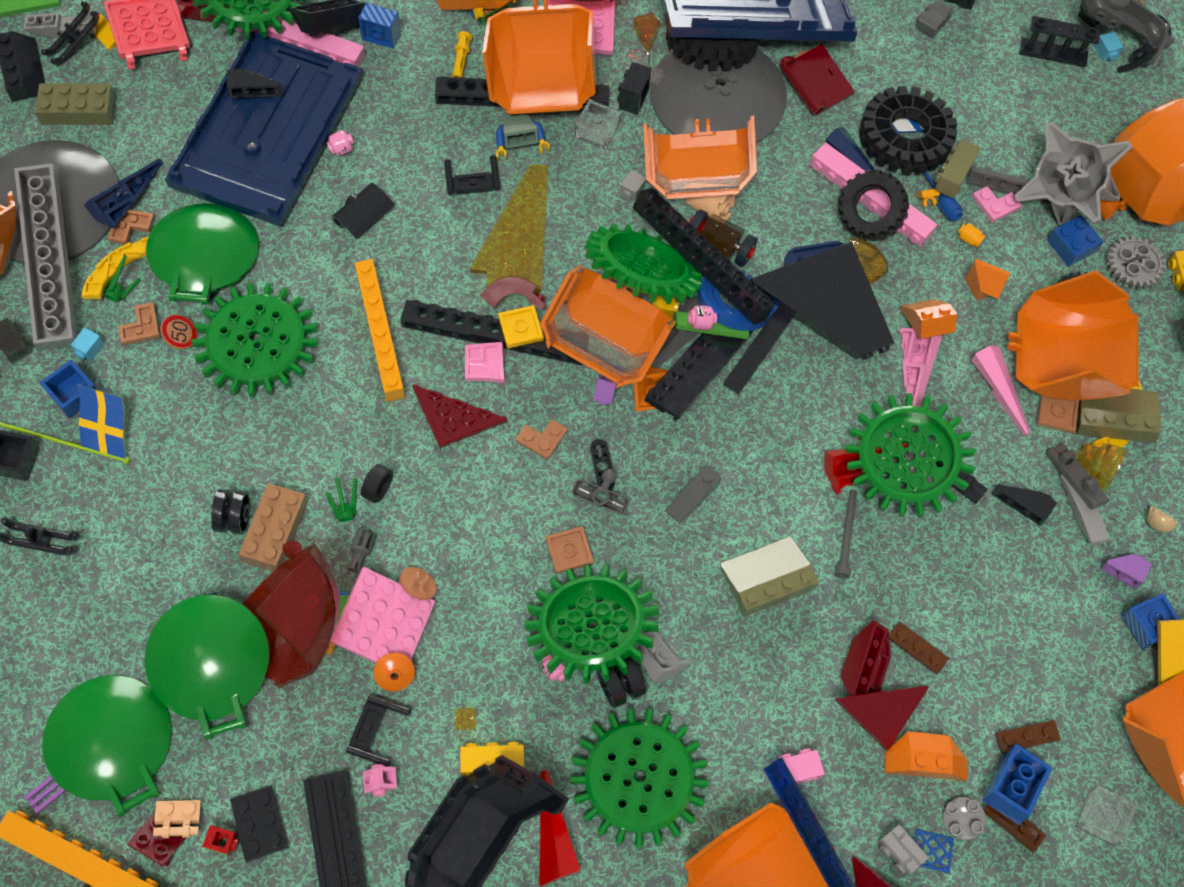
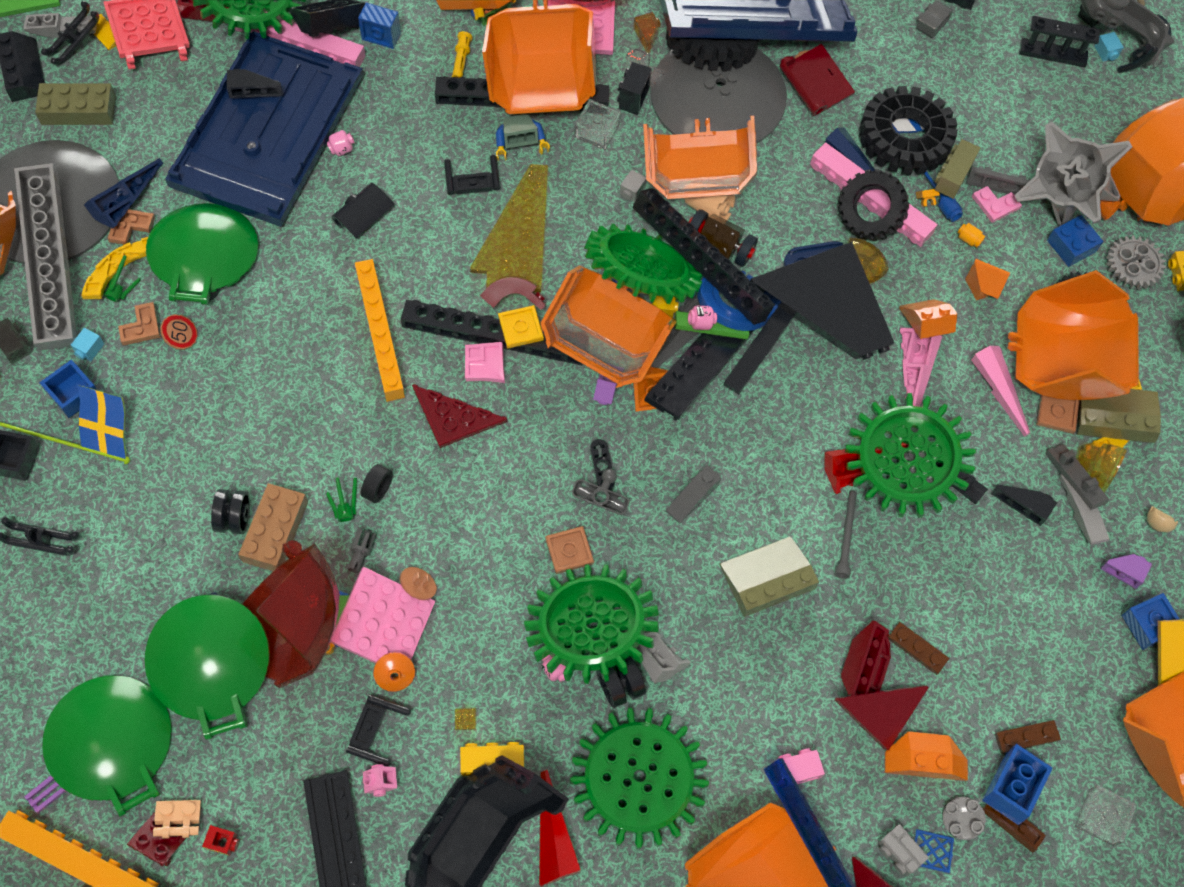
(259, 824): black plate -> none
(263, 366): green gear -> none
(542, 443): nougat plate -> none

